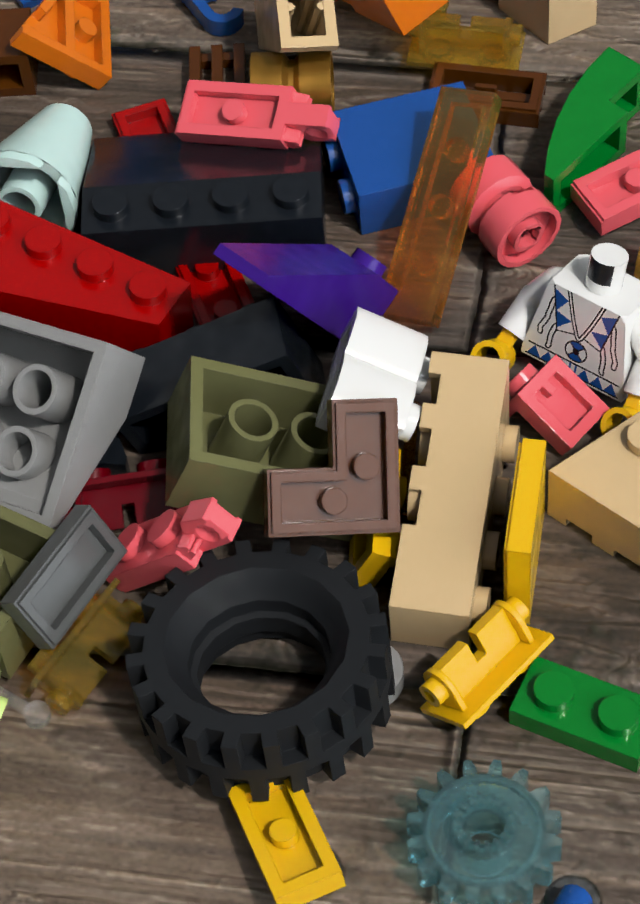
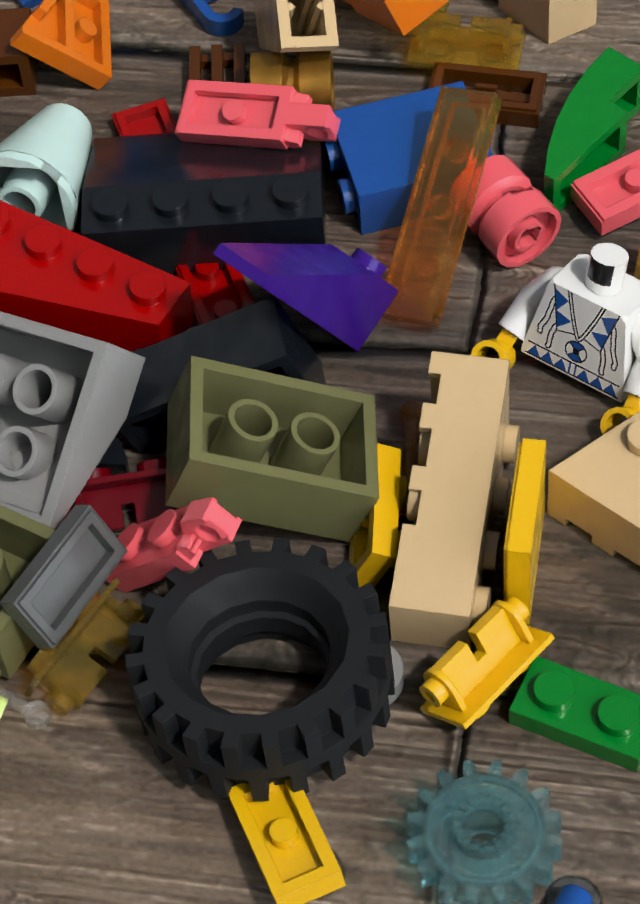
(356, 489): reddish brown tile -> none
(378, 362): white brick -> none
(555, 403): coral bracket -> none

